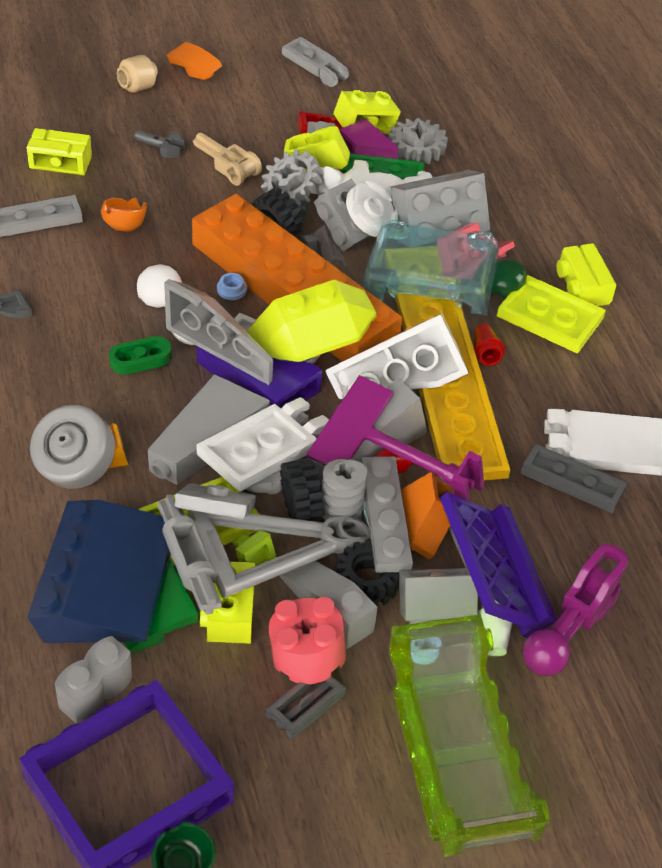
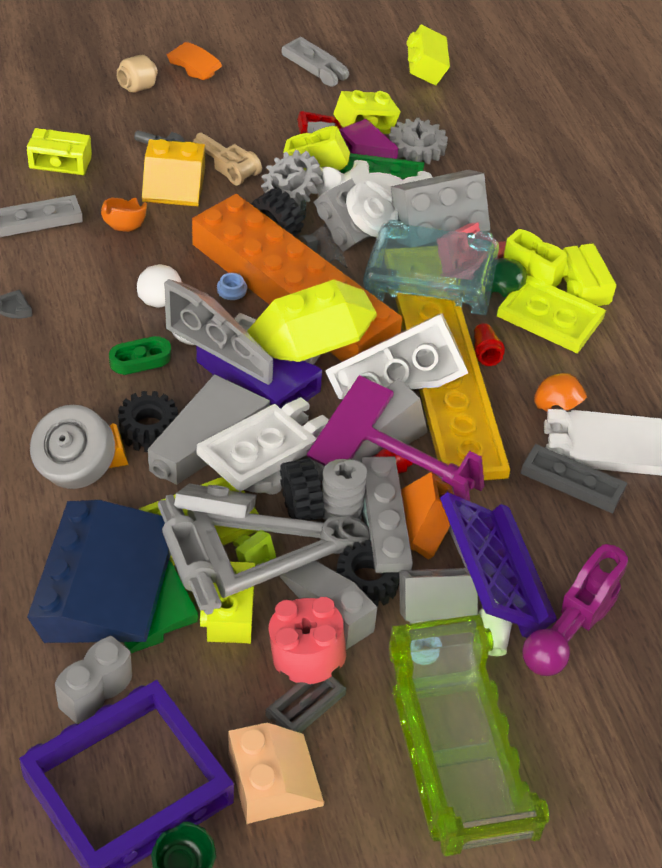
(145, 407): none -> black tyre
(173, 172): none -> yellow slope
(272, 771): none -> light nougat slope
(428, 54): none -> neon yellow brick
(539, 258): none -> neon yellow brick
(559, 390): none -> orange hair

